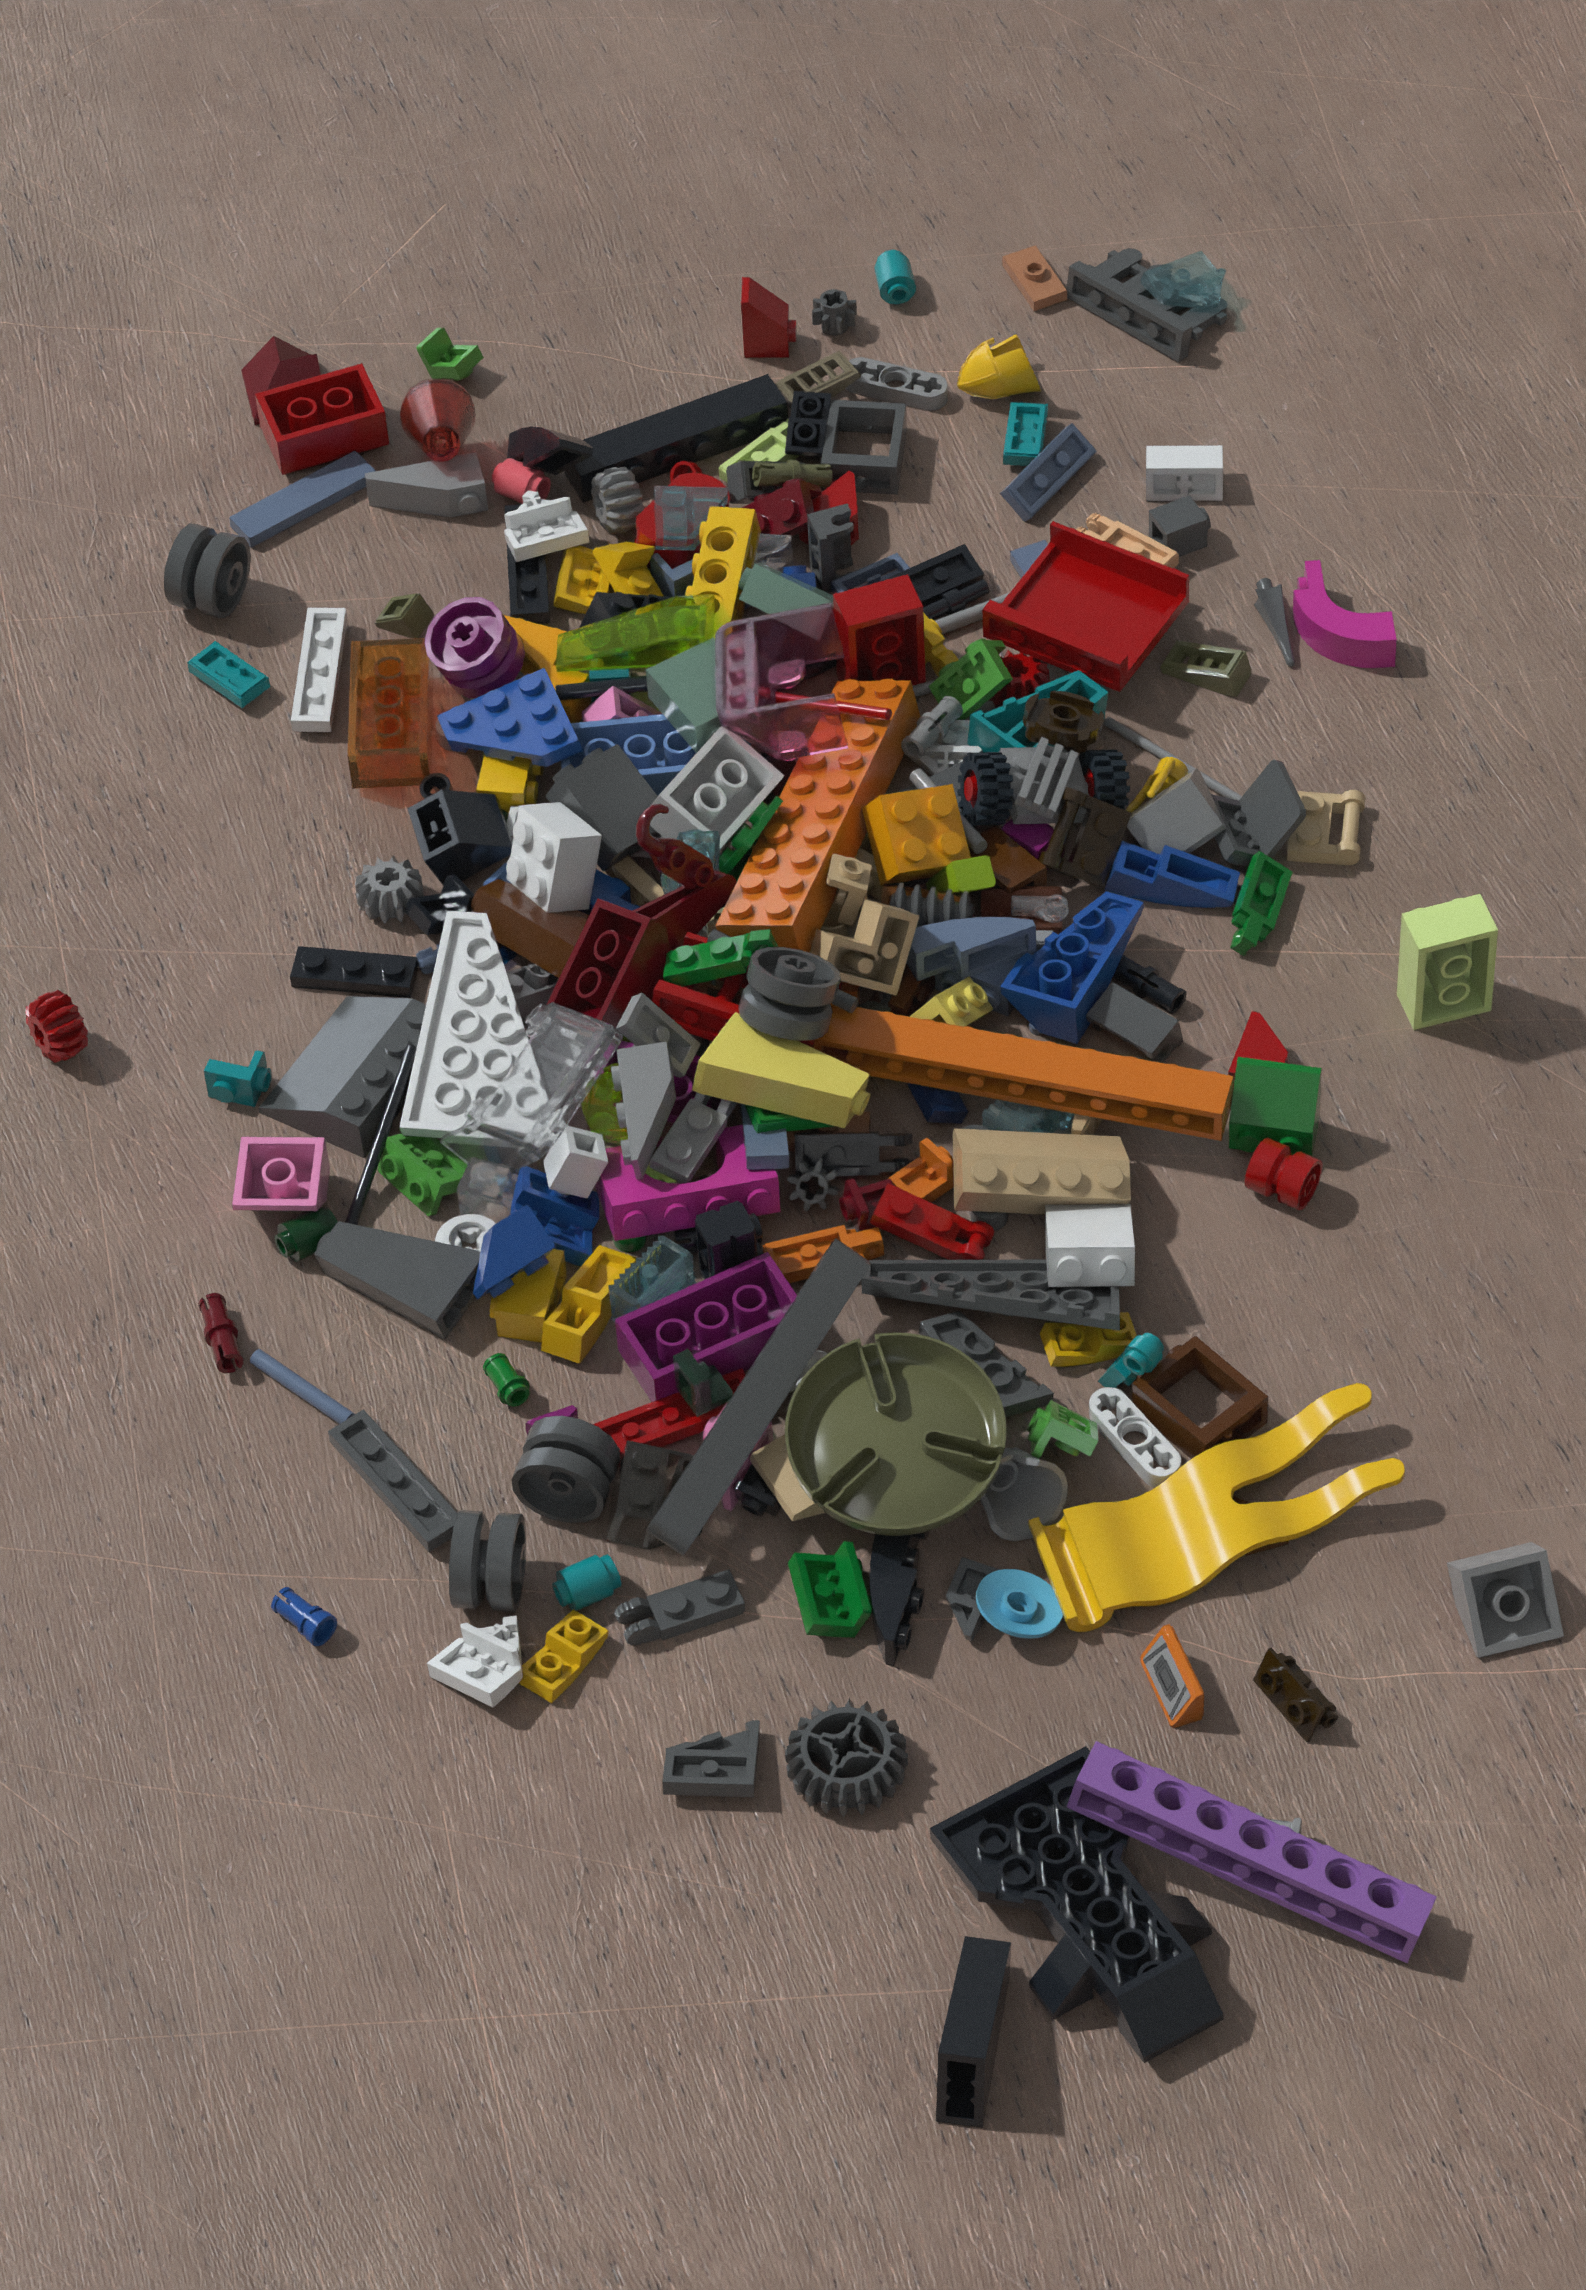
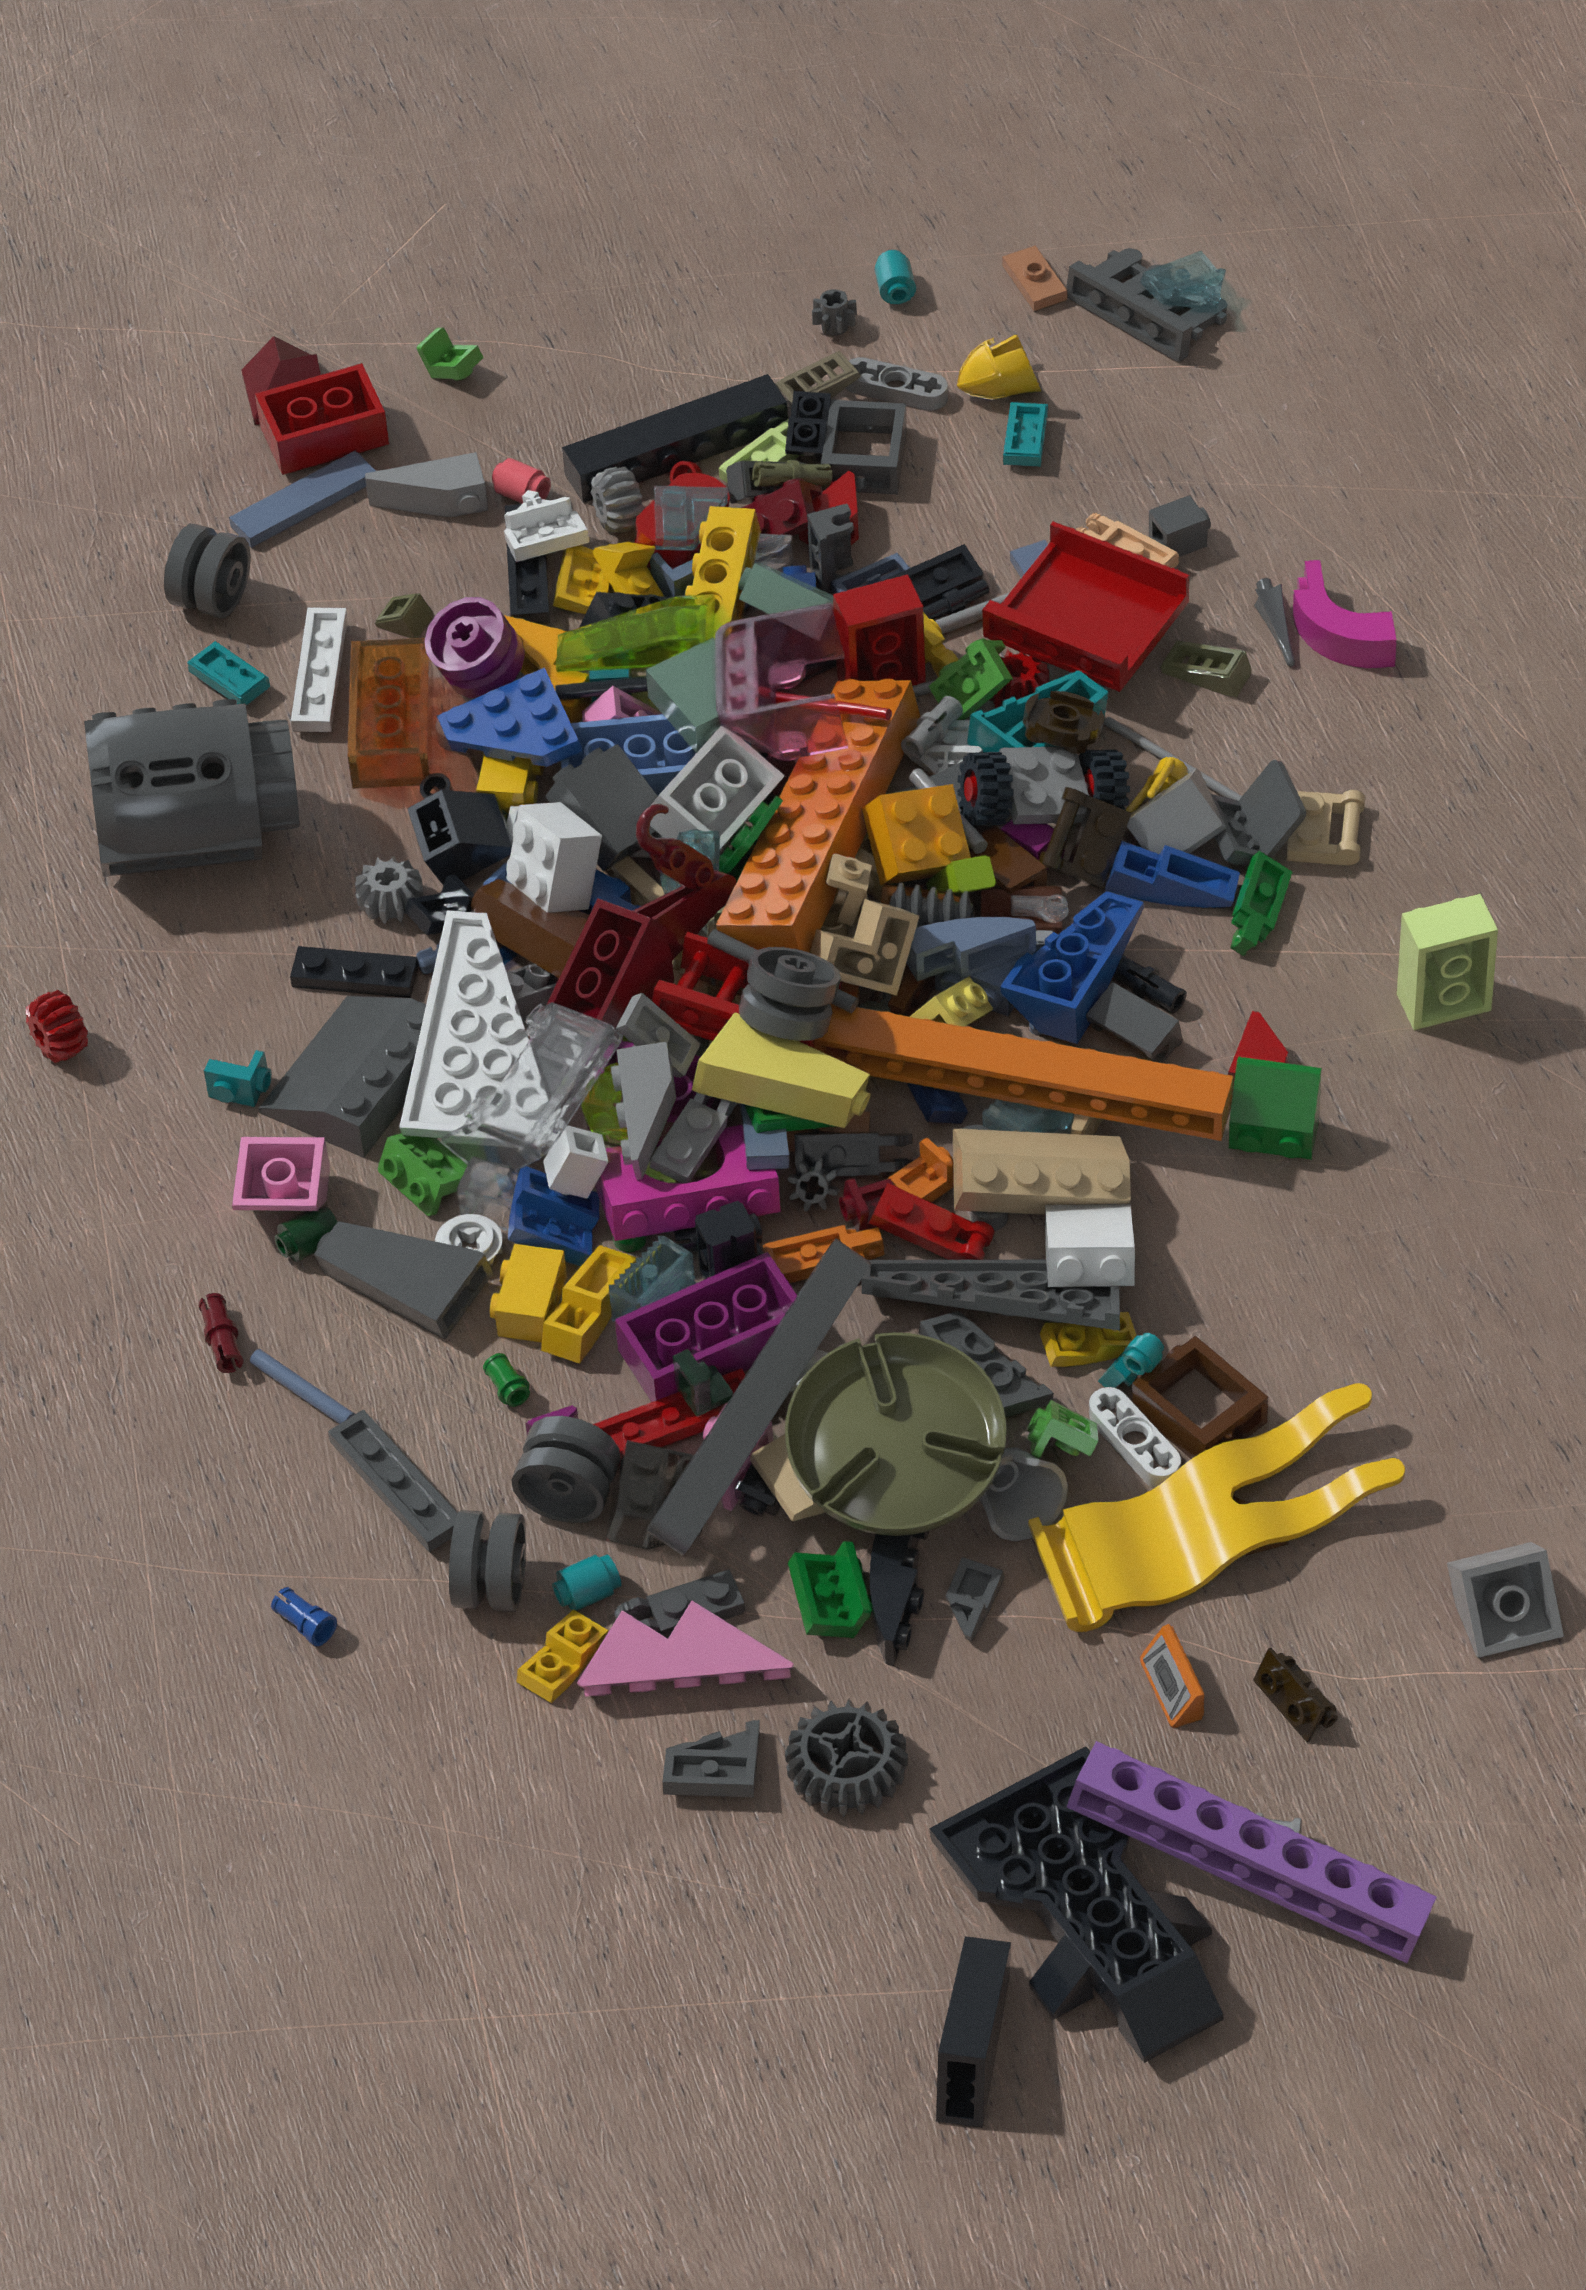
(188, 786): none -> dark grey piece
(381, 1135): black axle -> none
(438, 417): clear red cone -> none
(483, 1662): white slope -> none
(508, 1249): blue slope -> none
(547, 449): black slope -> none
(696, 1649): none -> bright pink slope
(714, 959): green hinge -> none
(765, 322): red slope -> none
(1018, 1603): medium azure dish -> none
(1048, 472): sand blue tile -> none
(1055, 755): light grey tile -> none
(1184, 471): white hinge -> none
(1289, 1176): red wheel -> none

